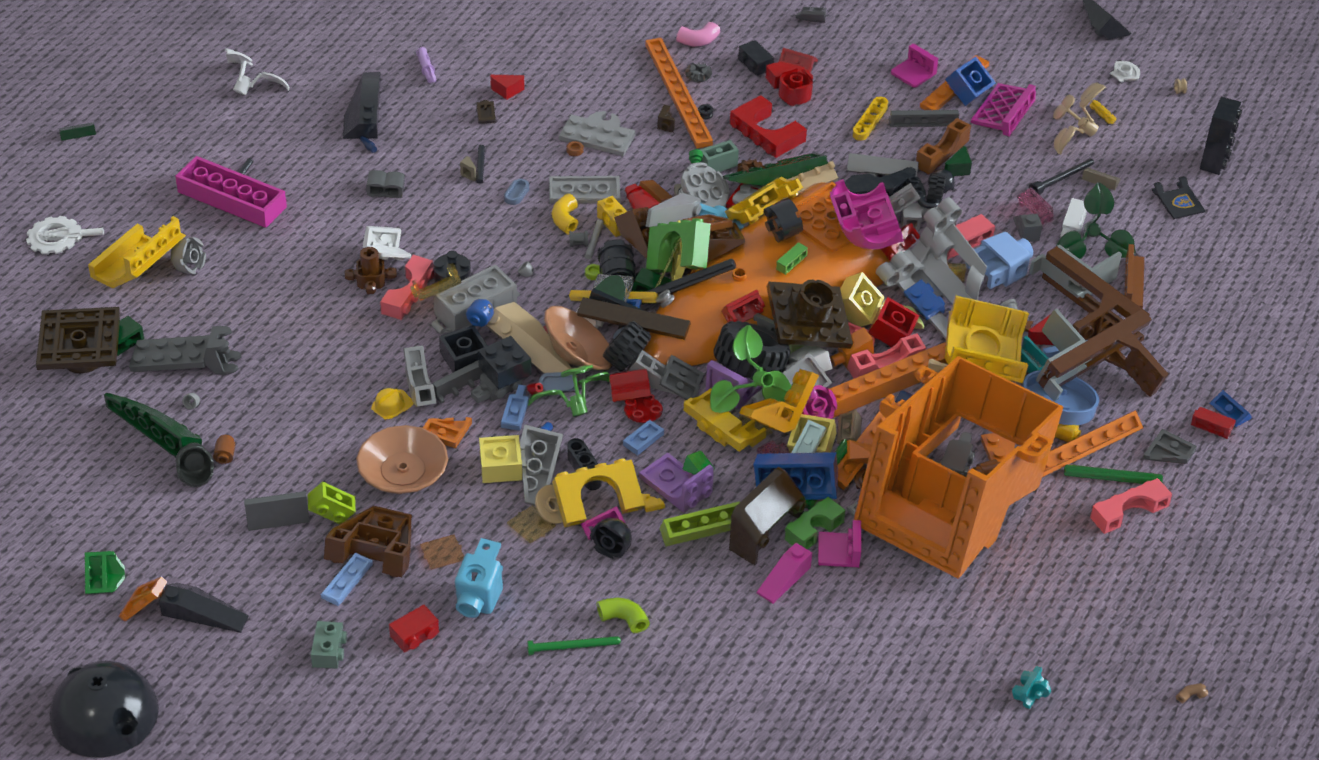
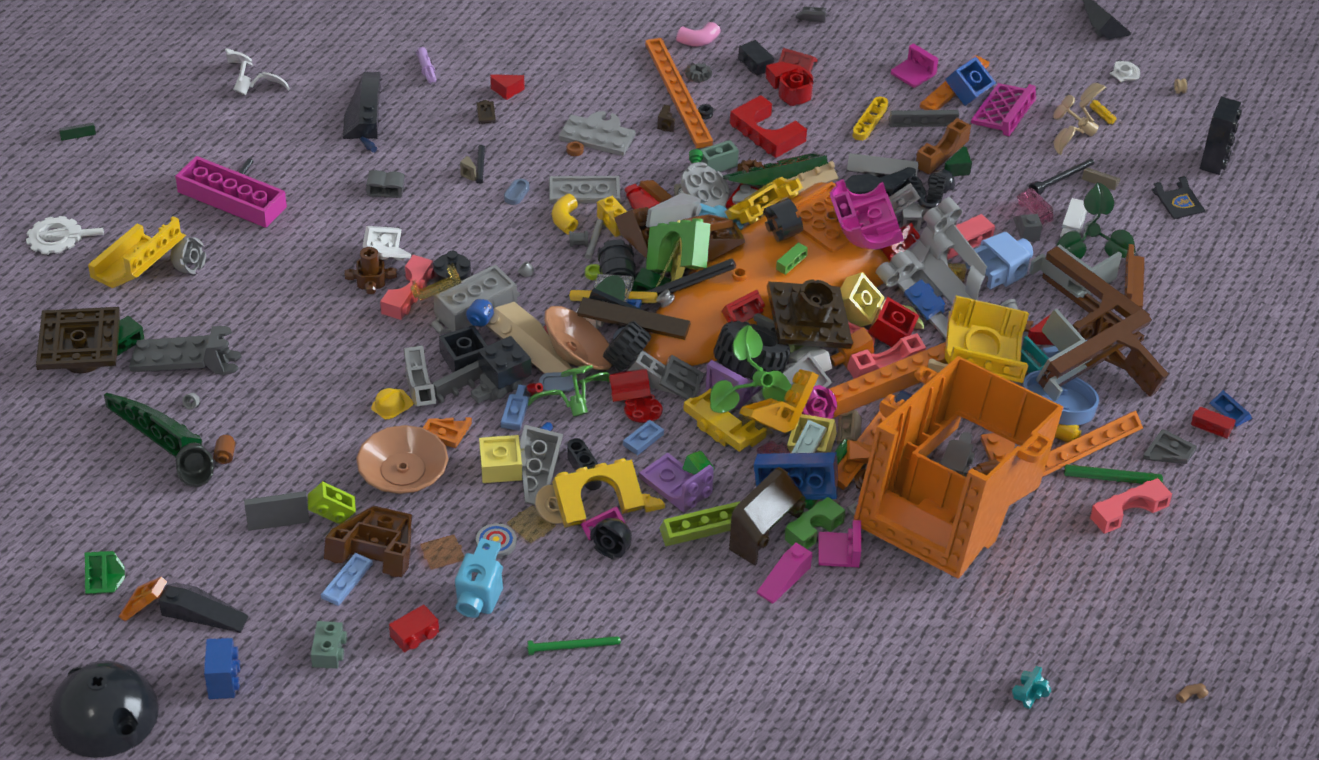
(221, 668): none -> blue brick
(501, 534): none -> light grey tile
(623, 609): lime cylinder -> none

